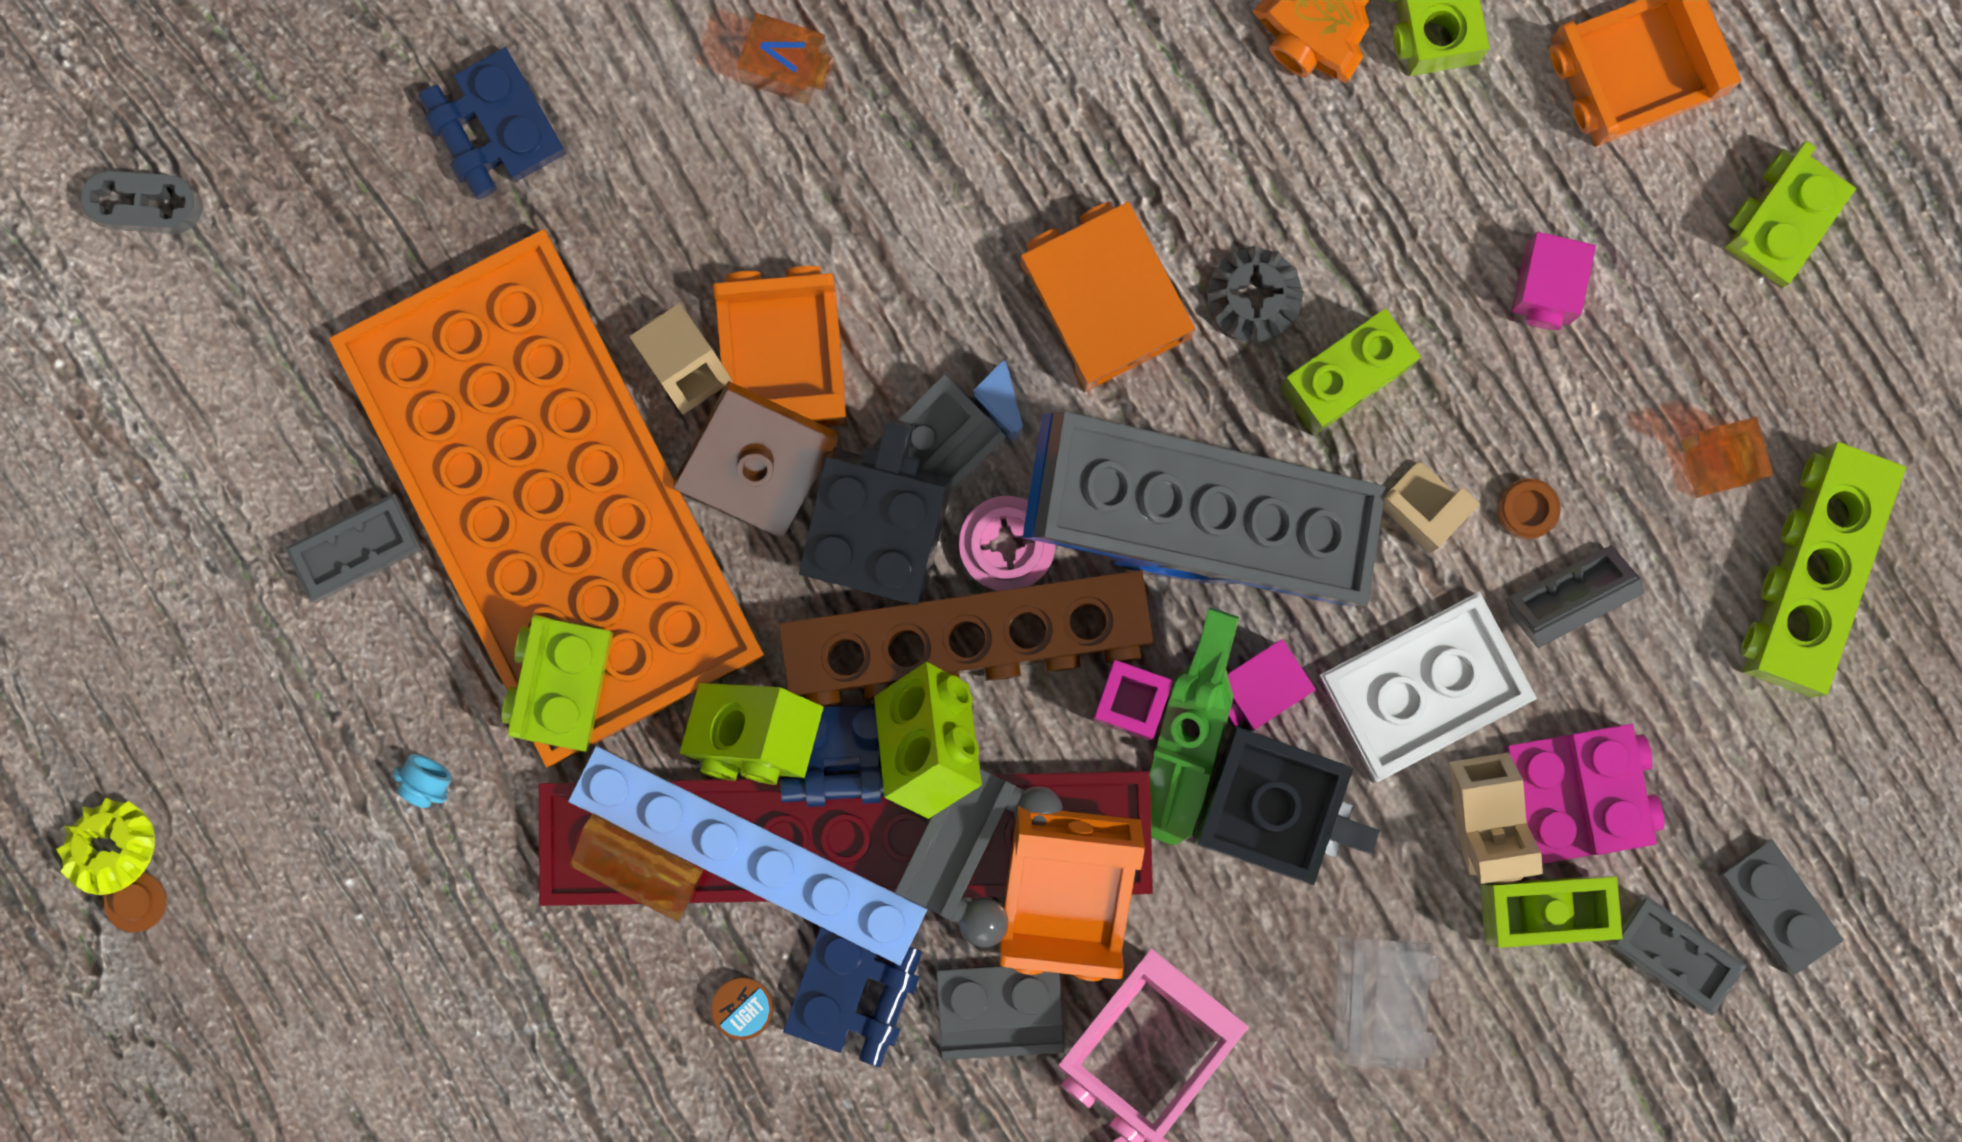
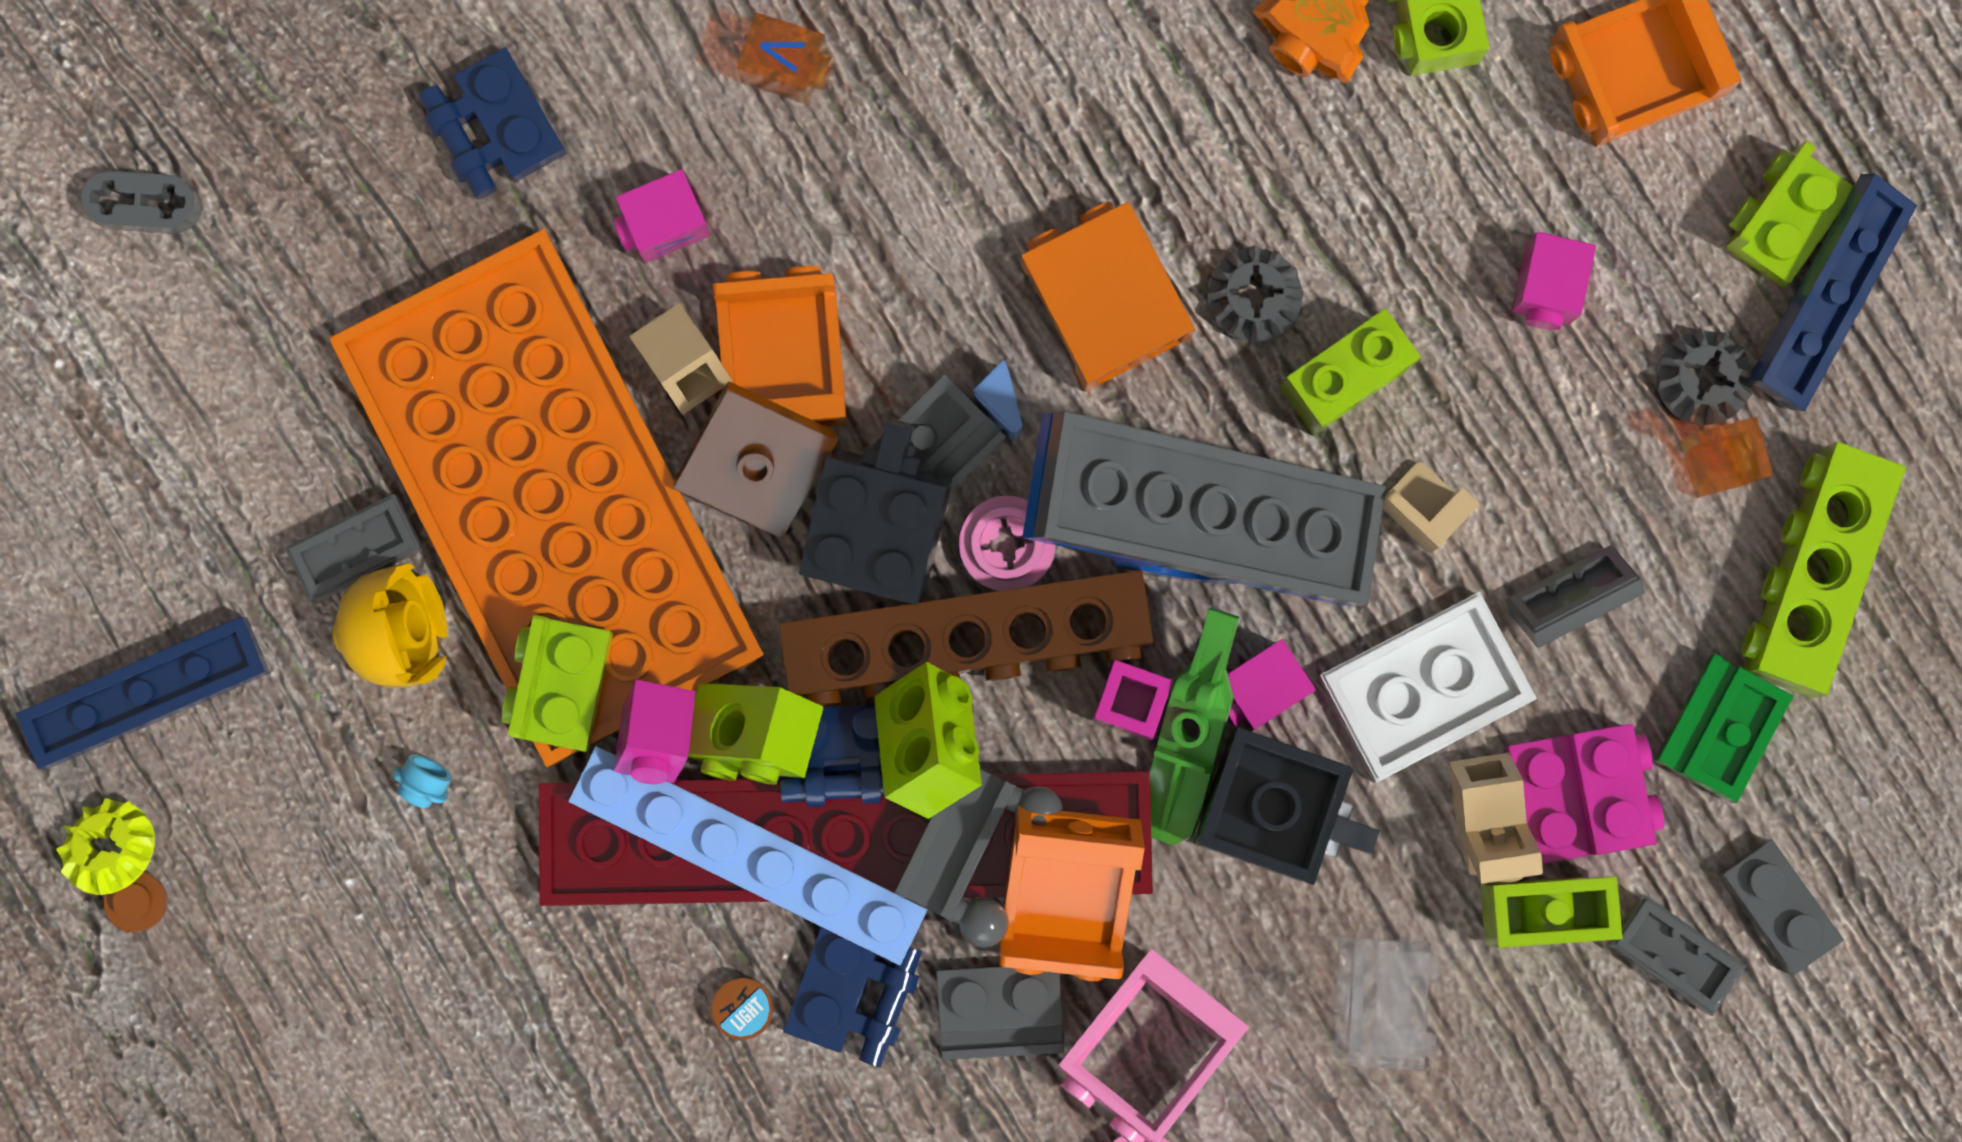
(142, 693): none -> dark blue plate
(391, 627): none -> yellow cylinder
(635, 867): clear orange plate -> none
(654, 732): none -> dark pink brick
(660, 217): none -> dark pink brick
(1528, 509): dark orange tile -> none
(1679, 386): none -> dark grey gear
(1723, 728): none -> green plate
(1832, 292): none -> dark blue plate

